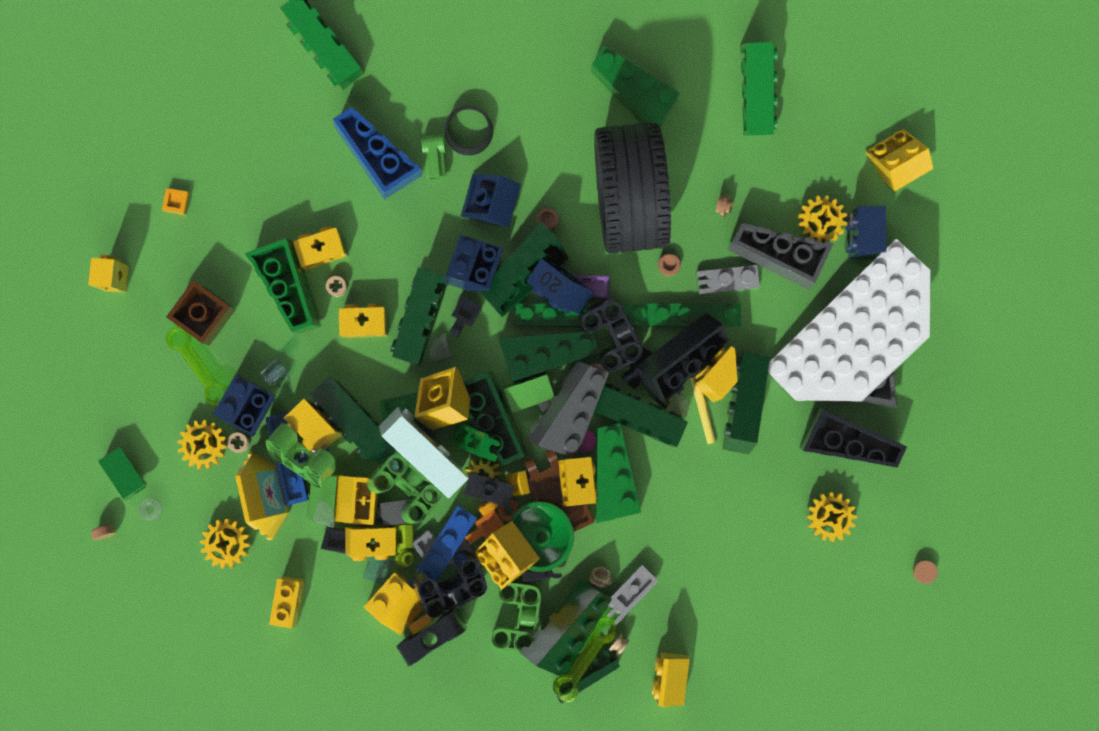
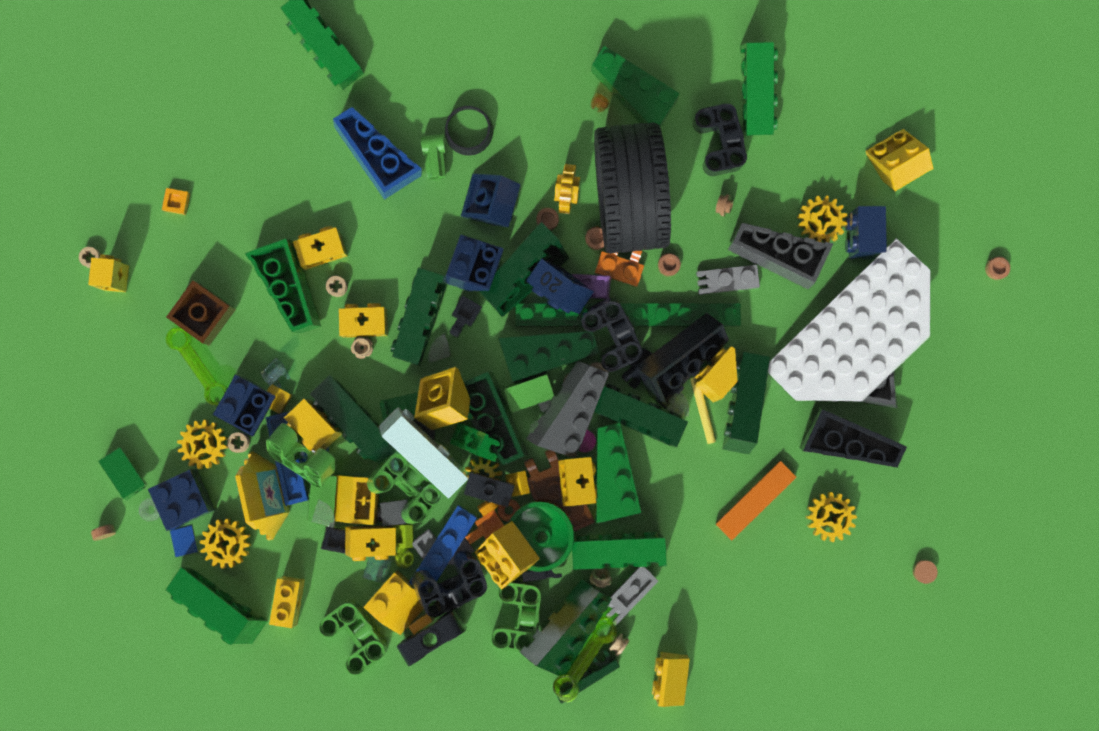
(82, 255): none -> tan bush
(181, 499): none -> dark blue brick
(183, 541): none -> blue sticker
(215, 607): none -> green wedge
(281, 399): none -> yellow tile
(358, 342): none -> tan plate
(361, 631): none -> bright green beam
(567, 188): none -> yellow gear
(594, 238): none -> nougat tile
(600, 102): none -> clear orange hinge
(619, 268): none -> orange plate
(620, 551): none -> green wedge
(730, 137): none -> black beam
(755, 500): none -> orange tile
(997, 268): none -> nougat tile

